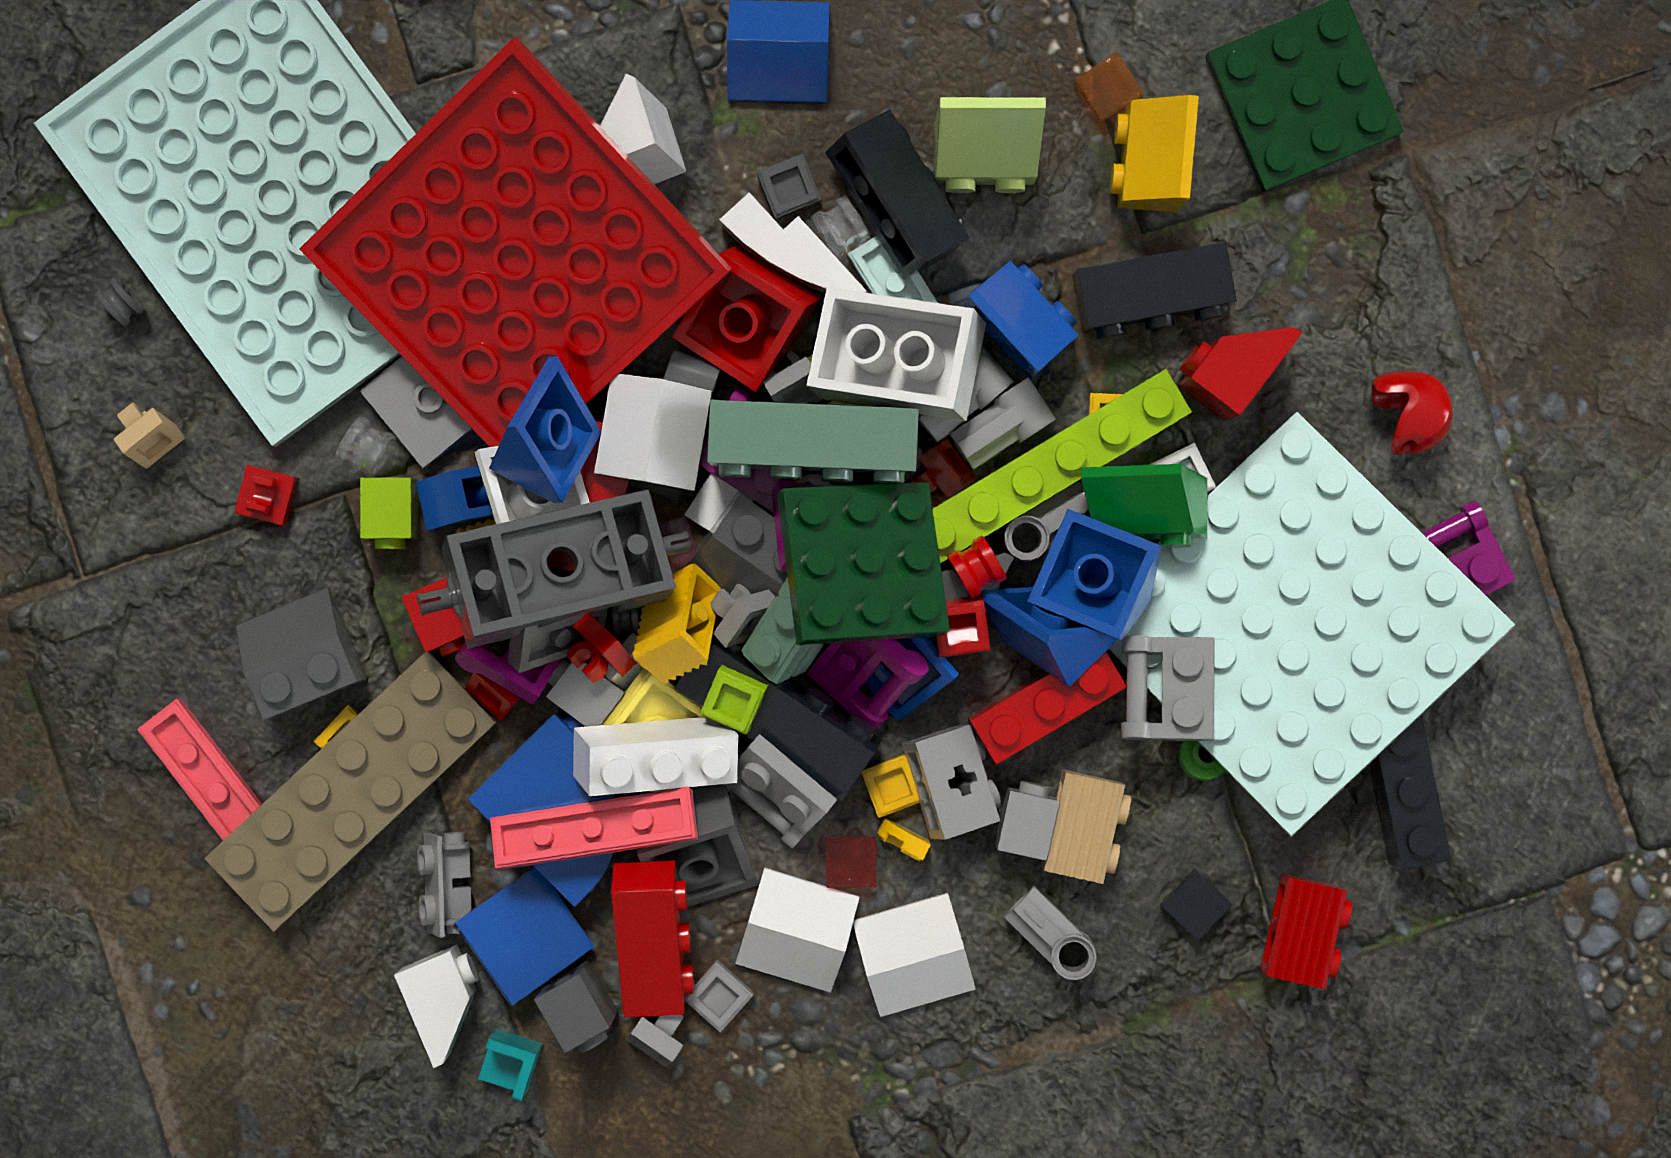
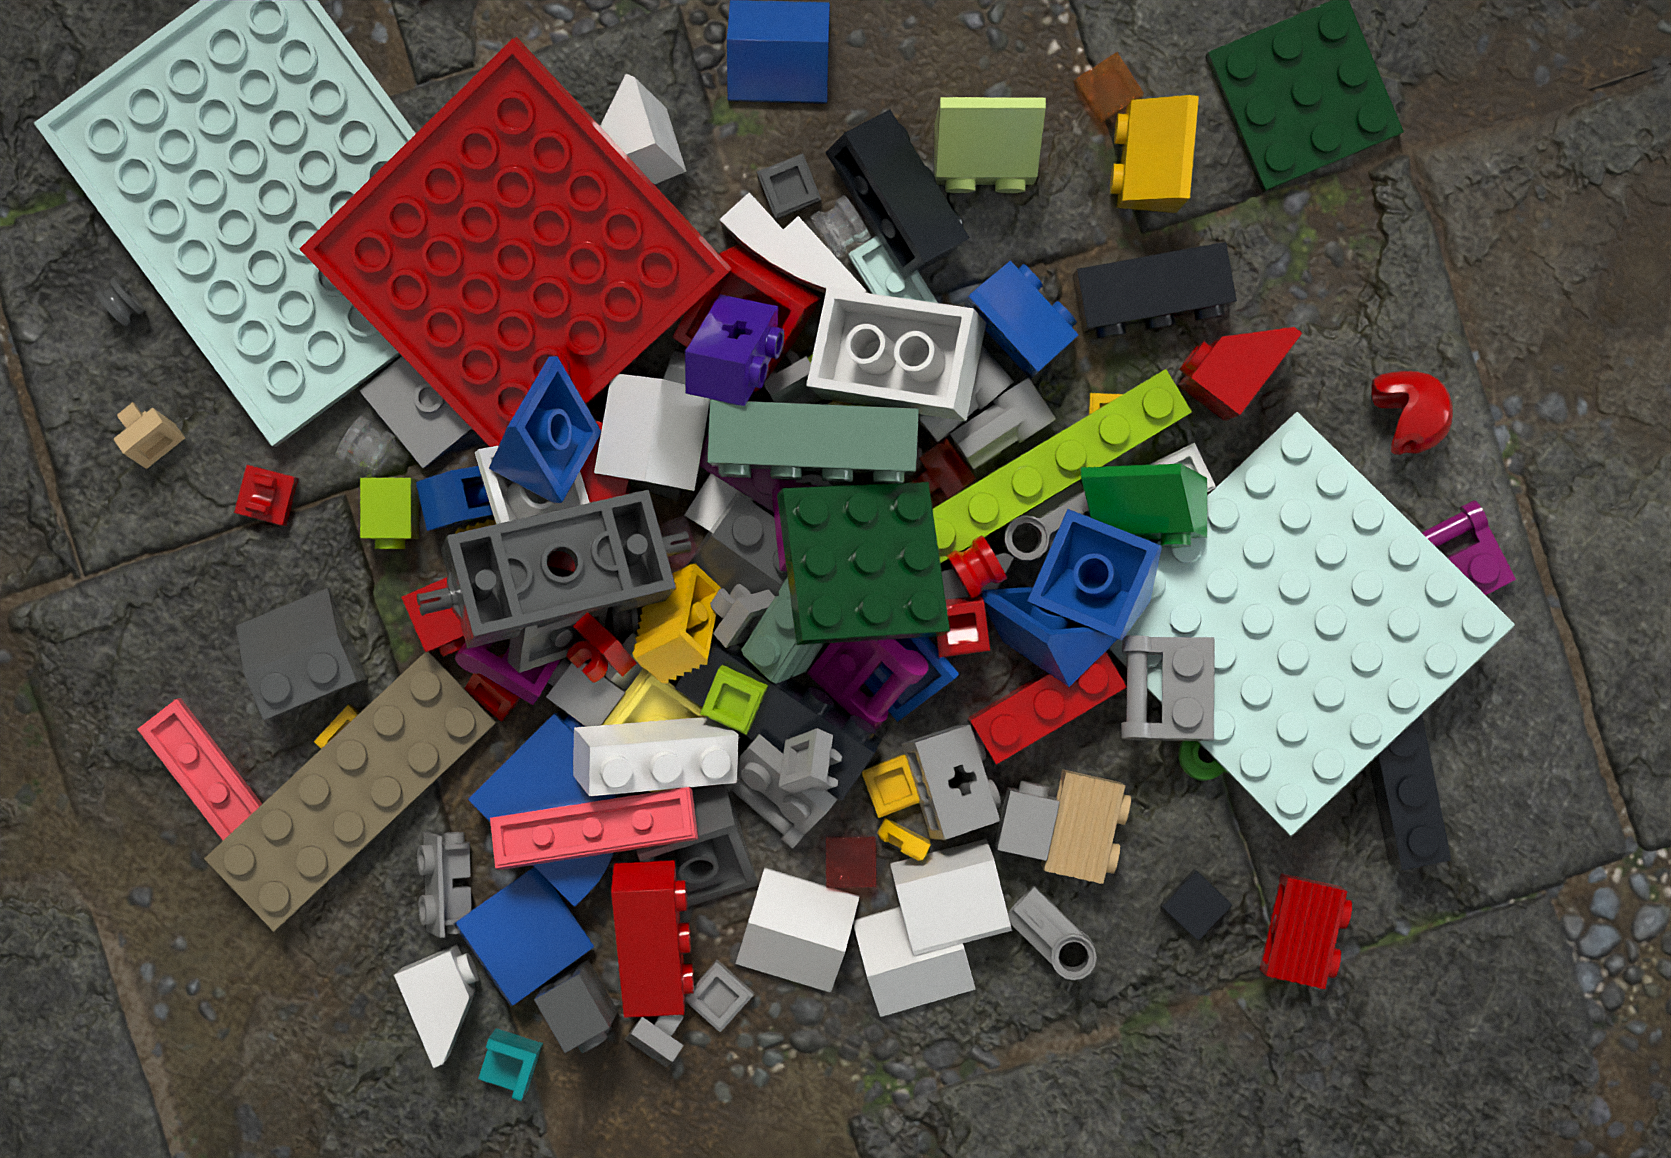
(732, 350): none -> dark purple brick
(807, 762): none -> light grey tile
(951, 897): none -> white slope

